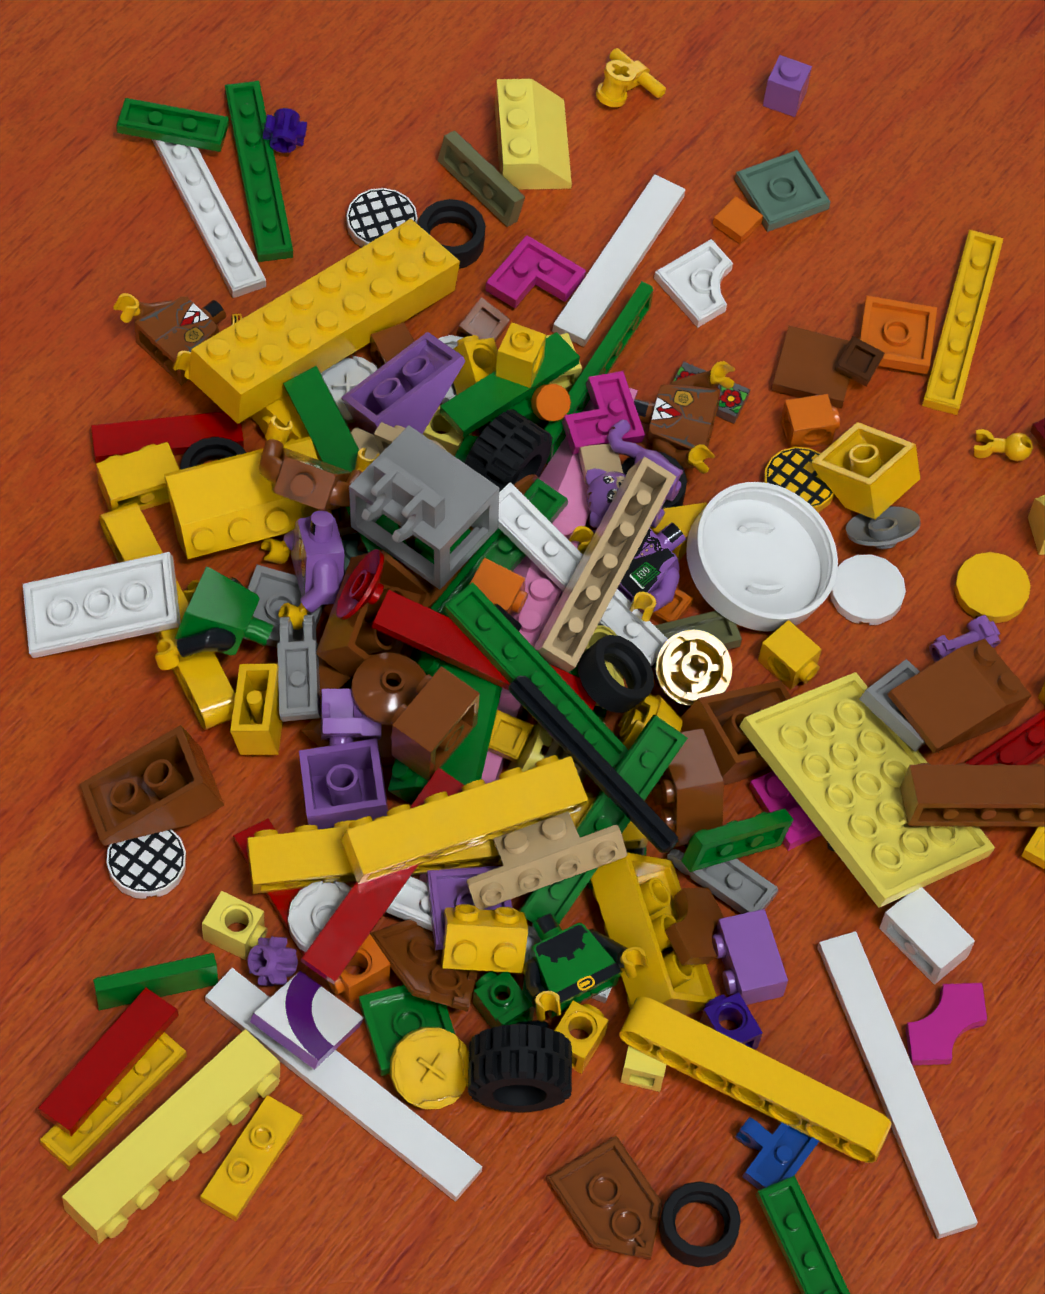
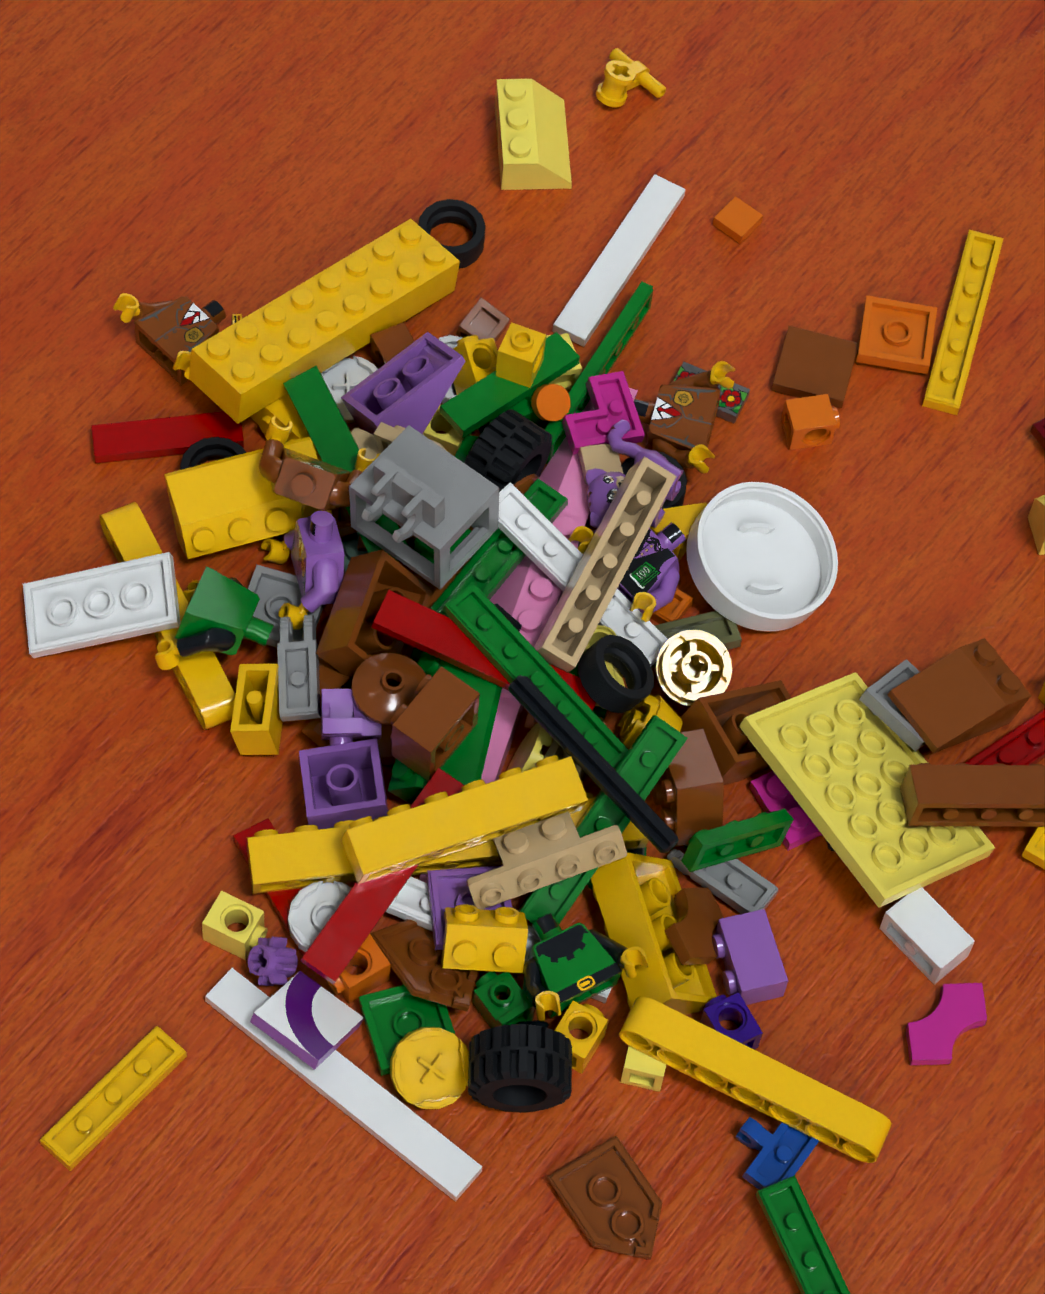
(108, 1061): red tile -> none
(137, 477): yellow brick -> none
(147, 864): tile -> none
(152, 790): dark orange slope -> none
(161, 979): green tile -> none
(172, 124): green tile -> none
(172, 1137): light yellow brick -> none
(212, 218): white tile -> none
(251, 1158): yellow plate -> none
(258, 172): green tile -> none
(284, 130): dark purple gear -> none
(362, 585): red dish -> none
(377, 213): tile -> none
(481, 178): olive plate -> none
(501, 586): orange brick -> none
(509, 736): yellow tile -> none
(530, 266): dark pink plate -> none
(695, 282): white tile -> none
(707, 1194): black tyre -> none
(782, 190): sand green tile -> none
(787, 86): medium lavender brick -> none
(790, 655): yellow brick -> none
(794, 471): tile -> none
(859, 361): reddish brown tile -> none
(868, 469): yellow slope -> none
(868, 589): white tile -> none
(886, 530): light grey dish -> none
(897, 1085): white tile -> none
(978, 629): medium lavender bar -> none
(992, 587): yellow tile -> none
(1016, 446): yellow arm -> none

